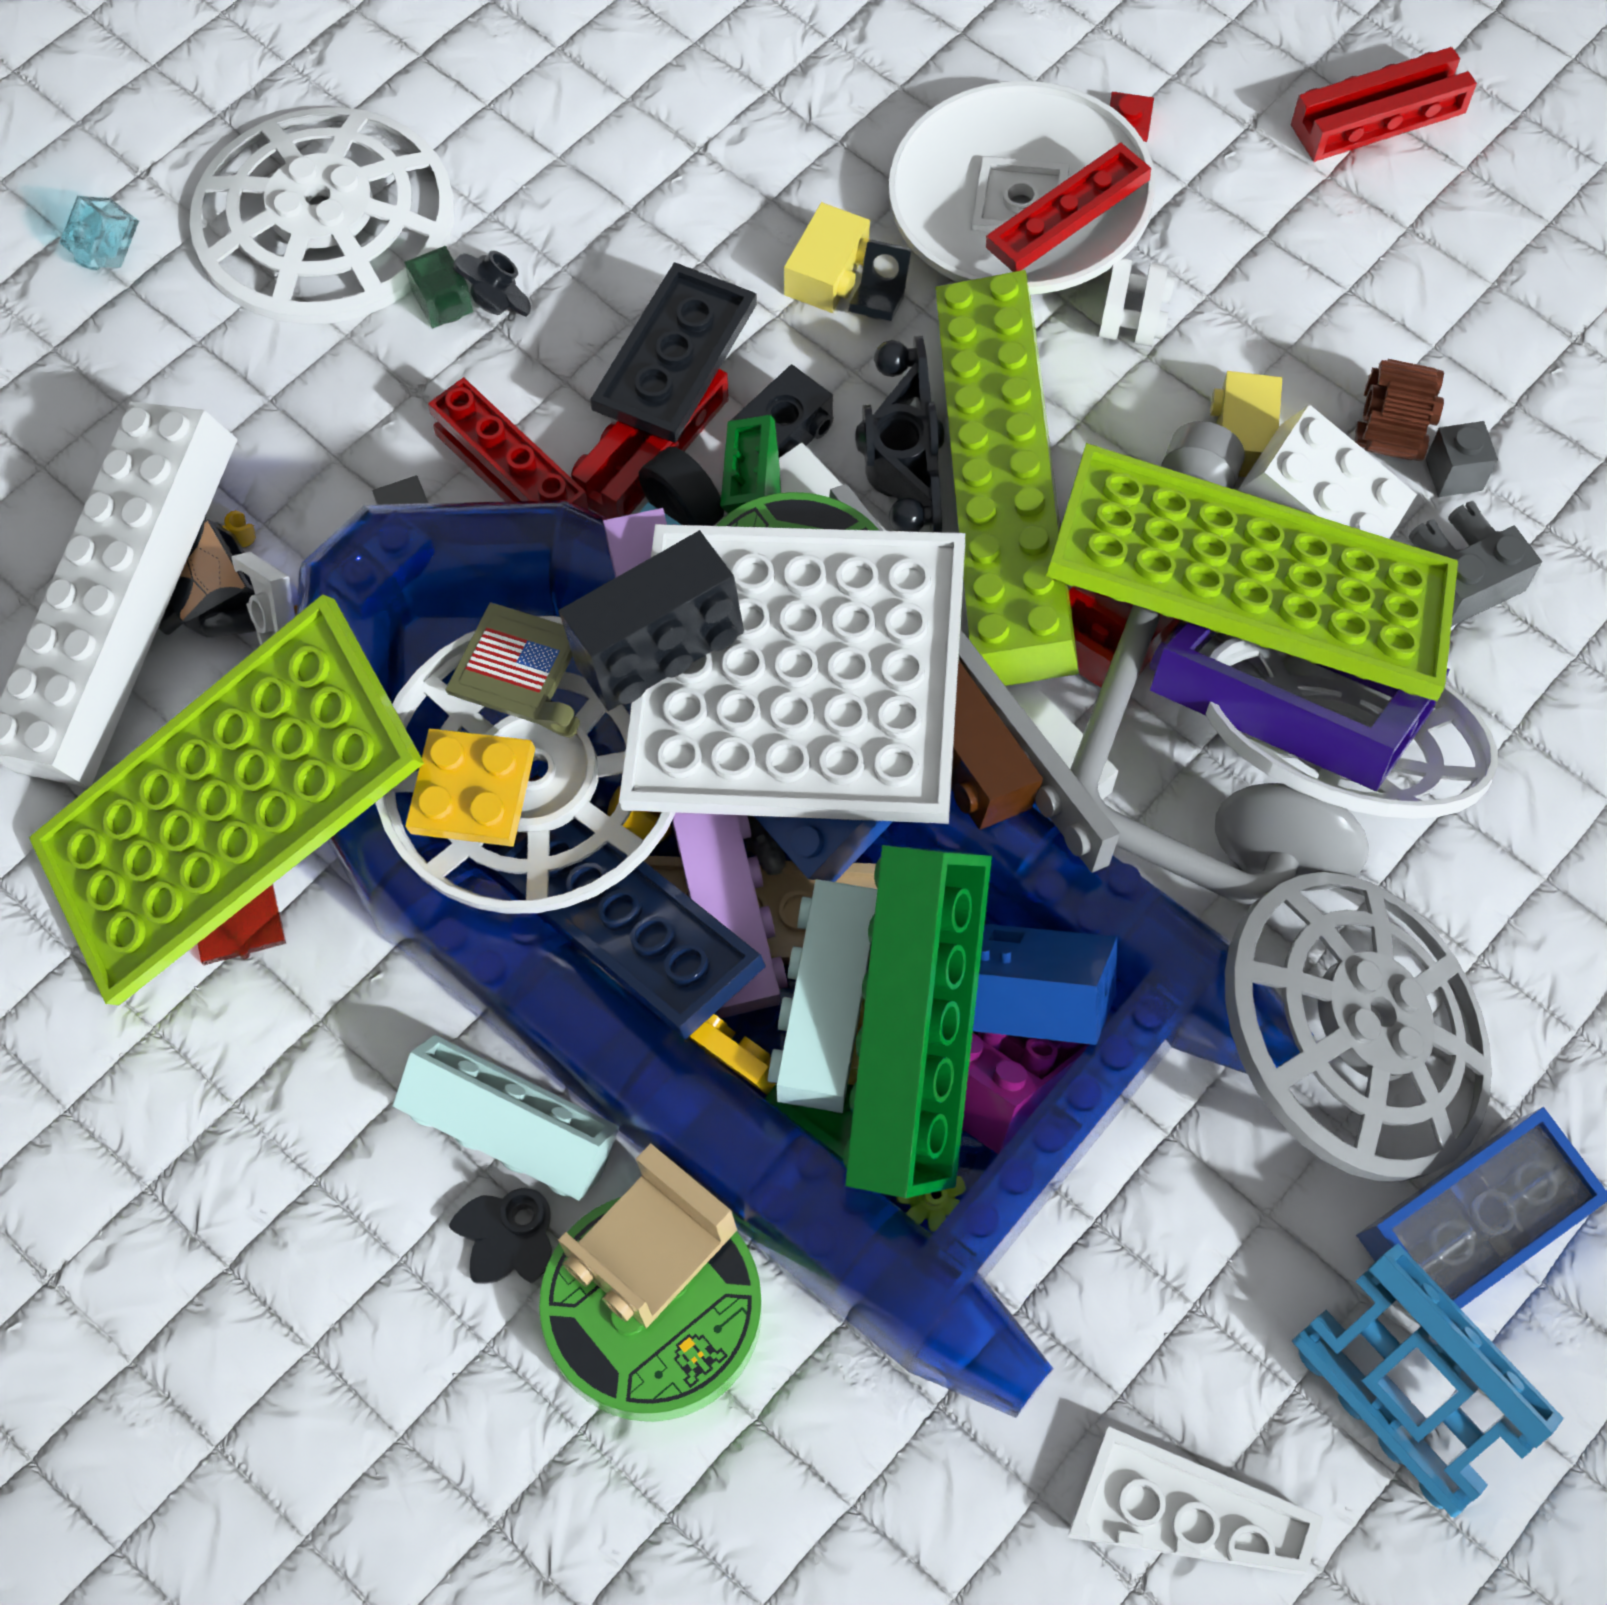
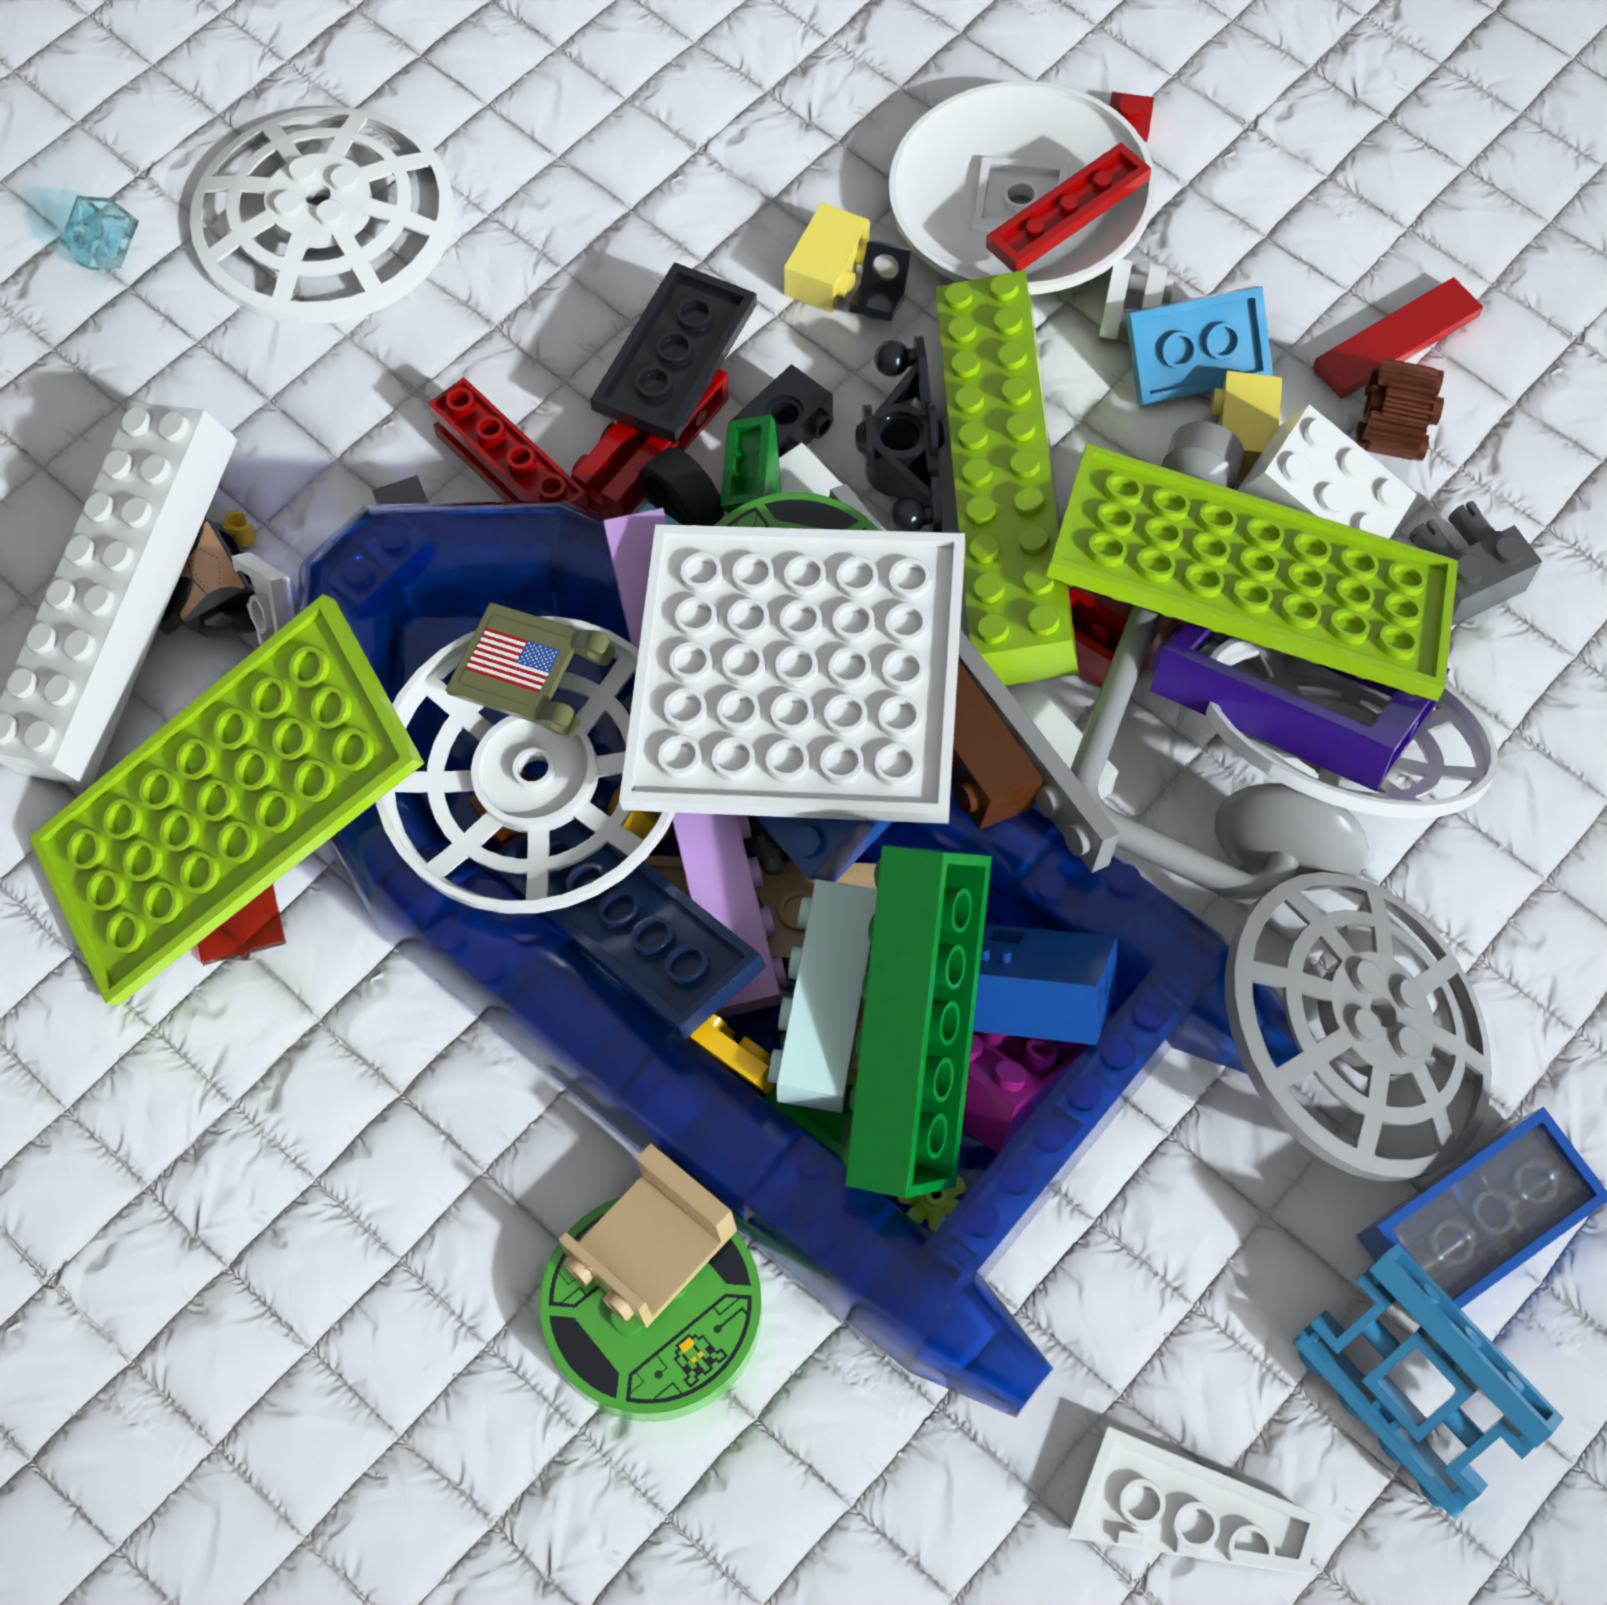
(438, 287): clear green brick -> none
(470, 787): yellow plate -> none
(493, 282): black plate -> none
(500, 1241): black plate -> none
(505, 1117): light aqua brick -> none
(653, 621): black brick -> none
(1195, 341): none -> dark azure plate
(1382, 104): red brick -> none
(1398, 336): none -> red tile
(1461, 458): dark grey brick -> none

